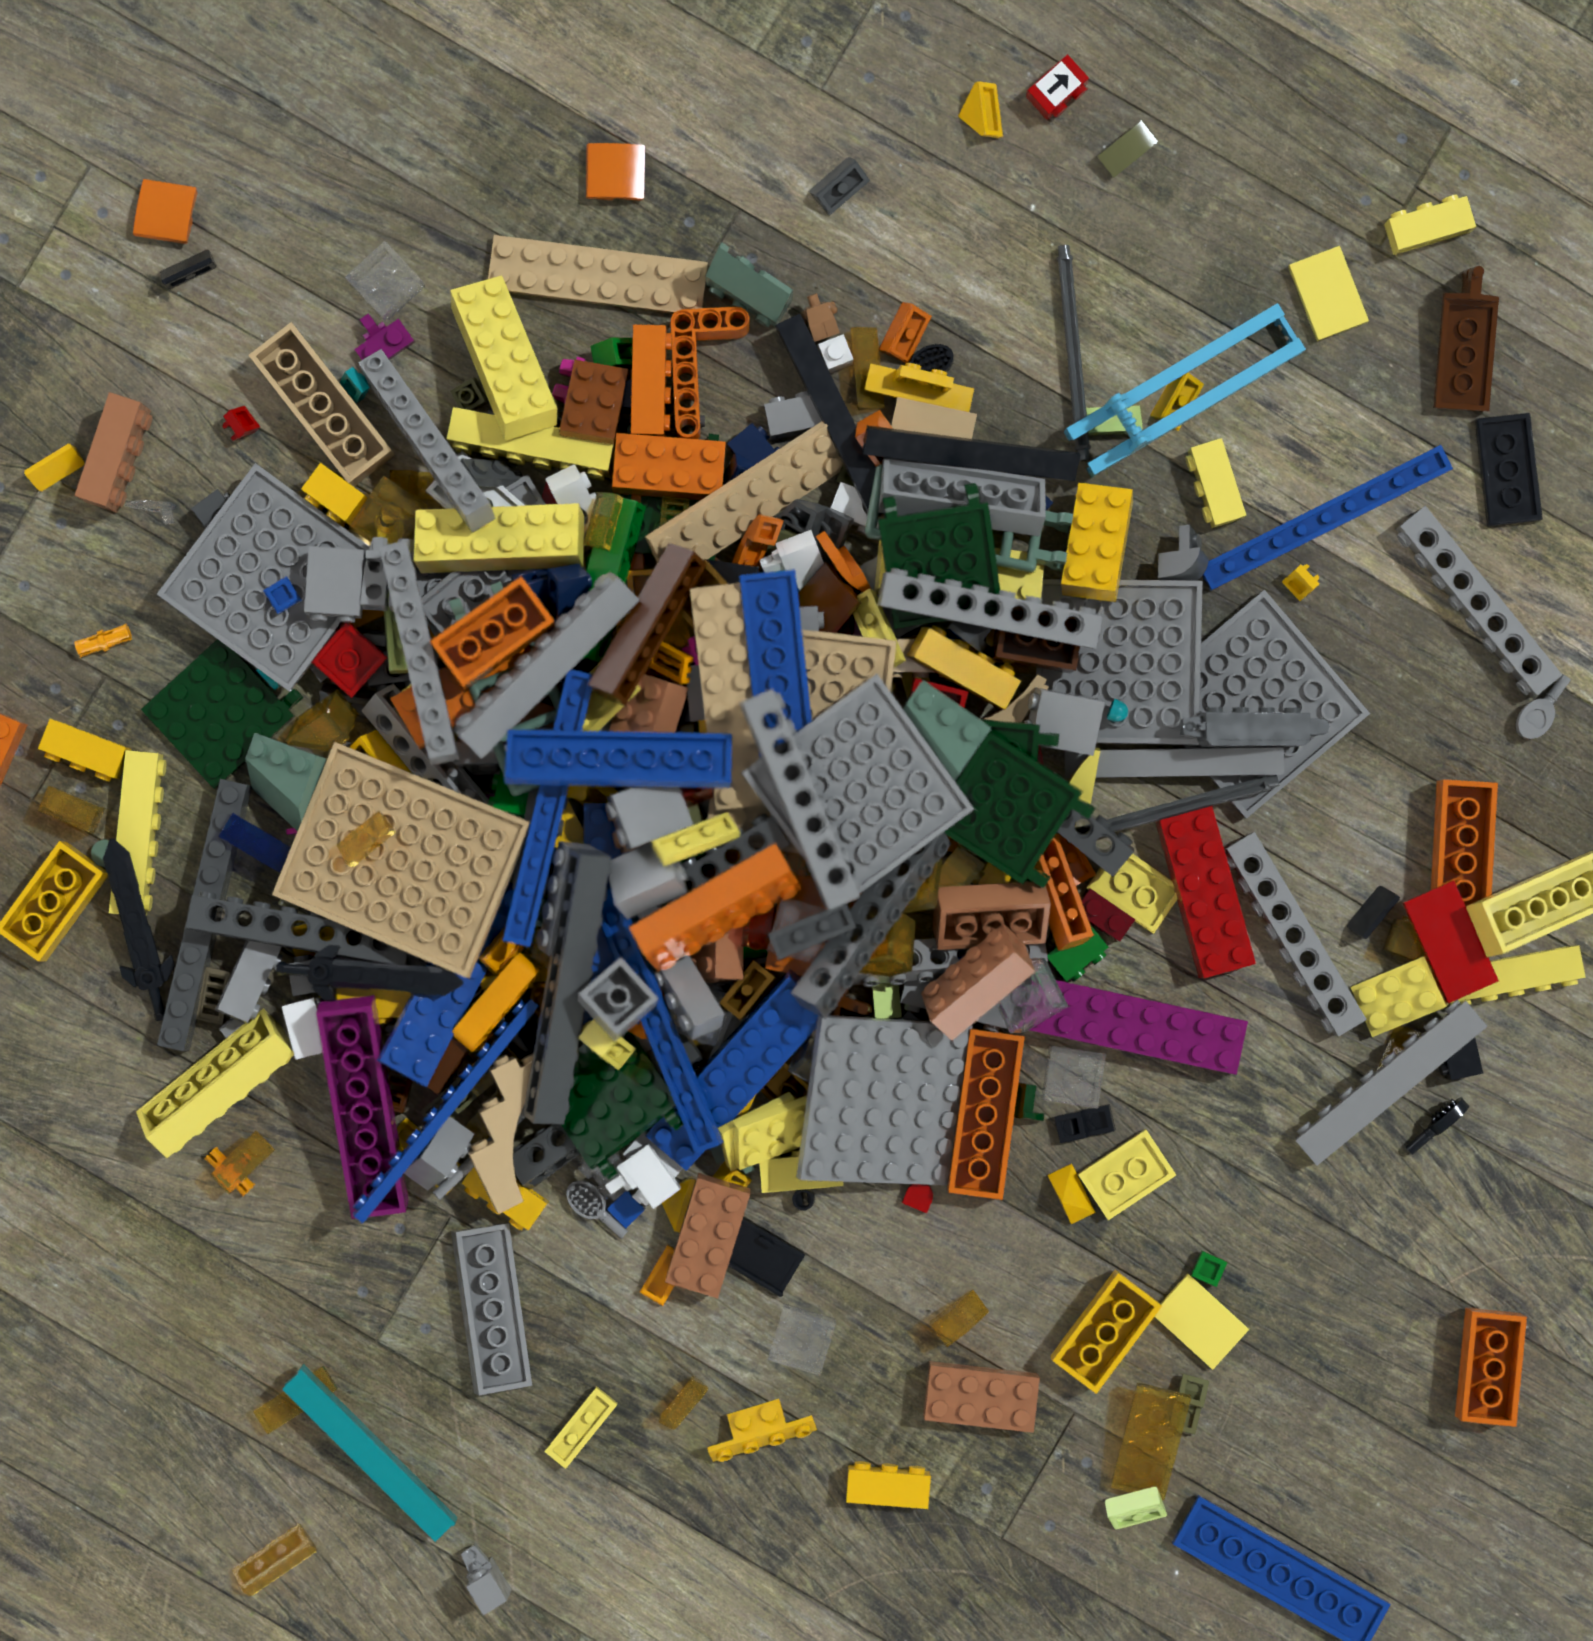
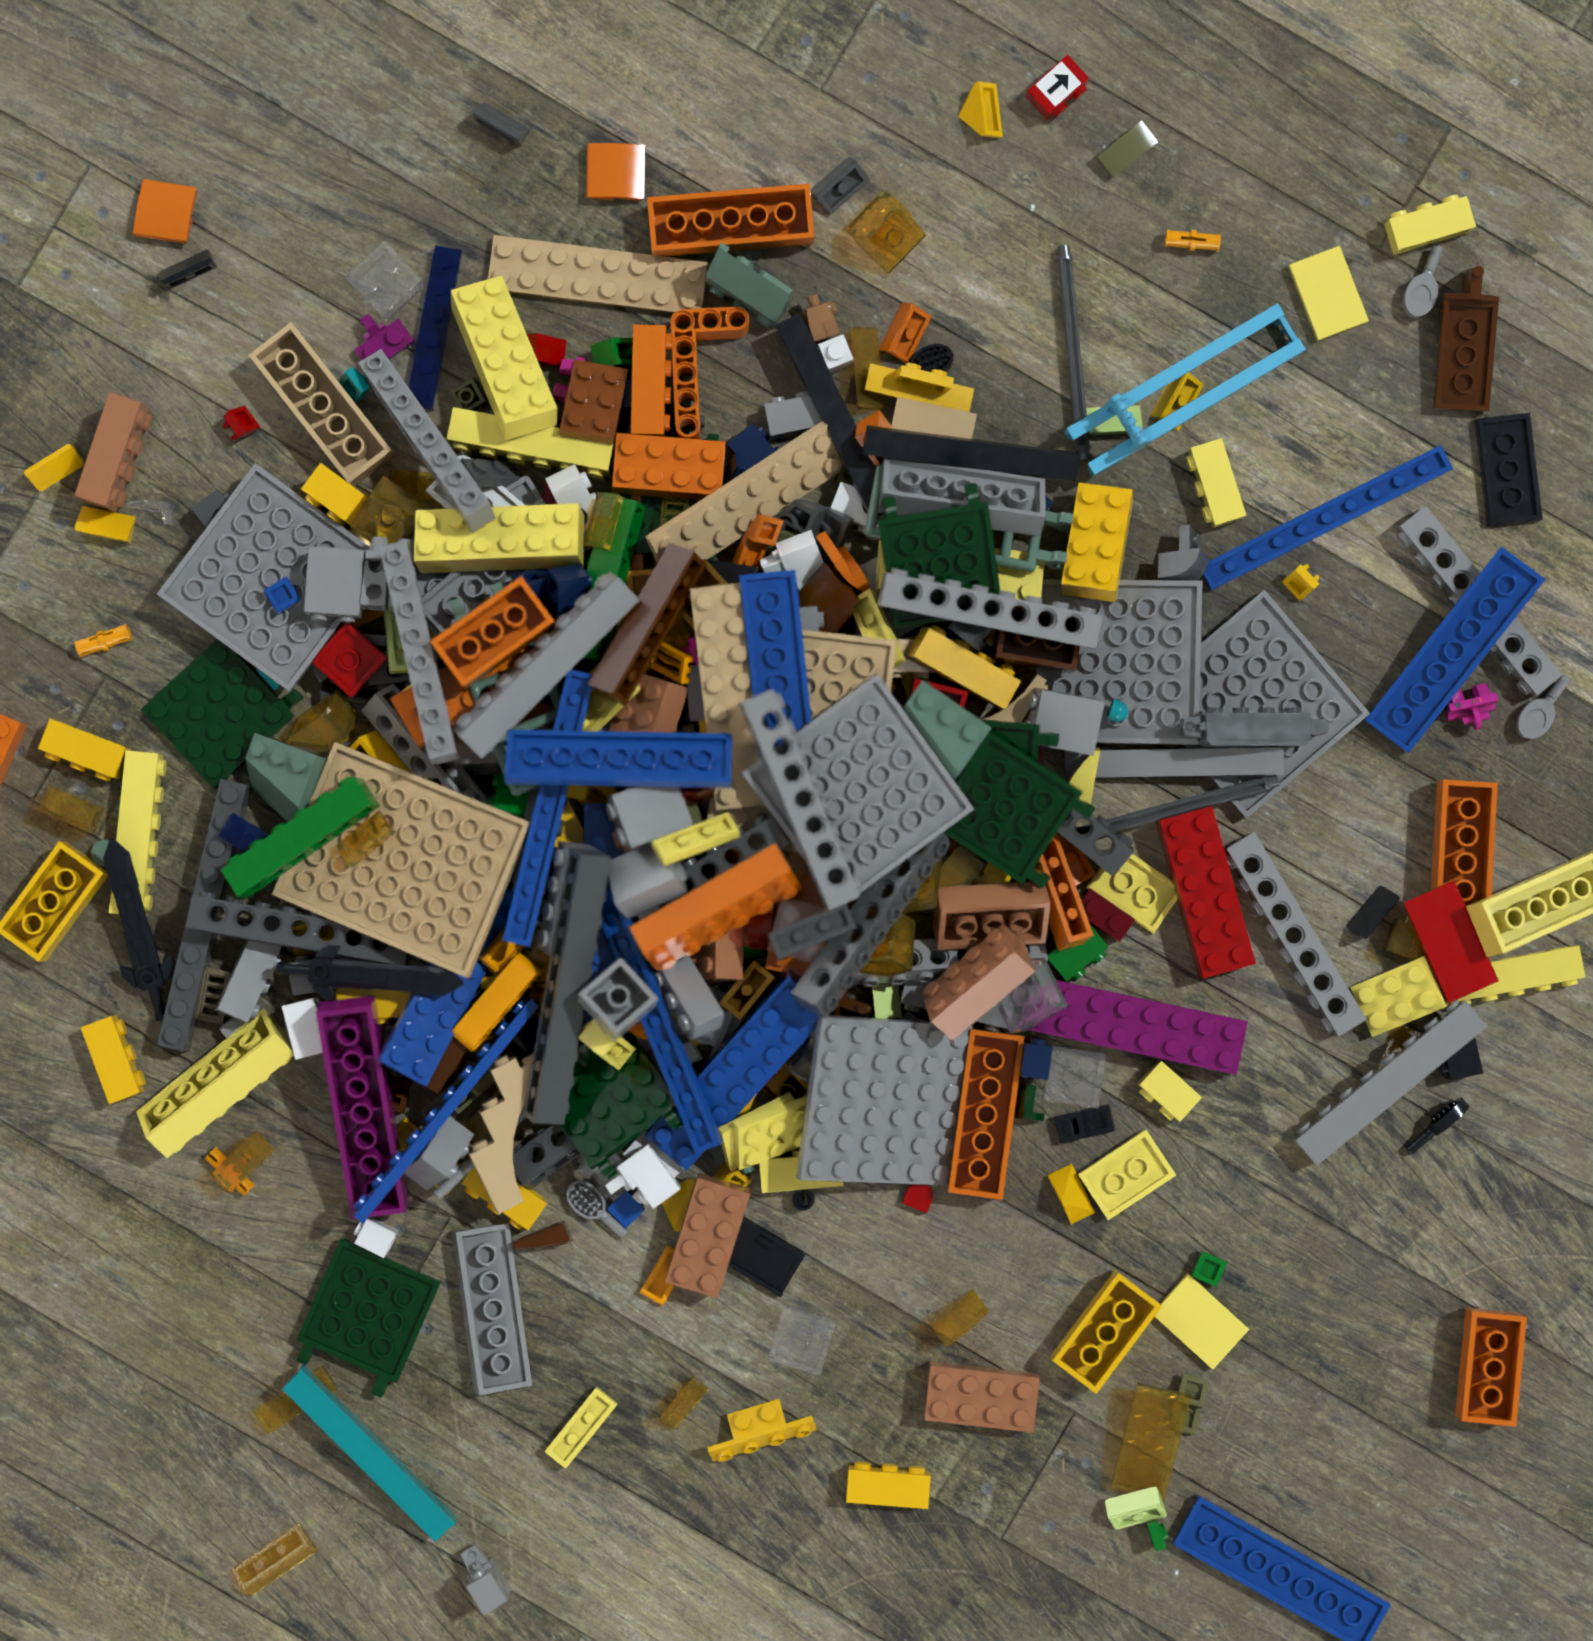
(105, 524): none -> yellow slope
(113, 1058): none -> yellow brick
(300, 837): none -> green brick
(368, 1312): none -> dark green plate
(375, 1236): none -> white brick
(434, 325): none -> clear blue plate
(501, 124): none -> dark grey slope
(547, 349): none -> red slope
(549, 1236): none -> reddish brown slope
(735, 217): none -> orange brick
(886, 231): none -> clear yellow slope
(1036, 1059): none -> dark blue brick
(1157, 1534): none -> green plate
(1169, 1091): none -> light yellow brick
(1192, 240): none -> light orange pin
(1423, 289): none -> light grey piece
(1455, 649): none -> blue plate
(1473, 709): none -> dark pink hips

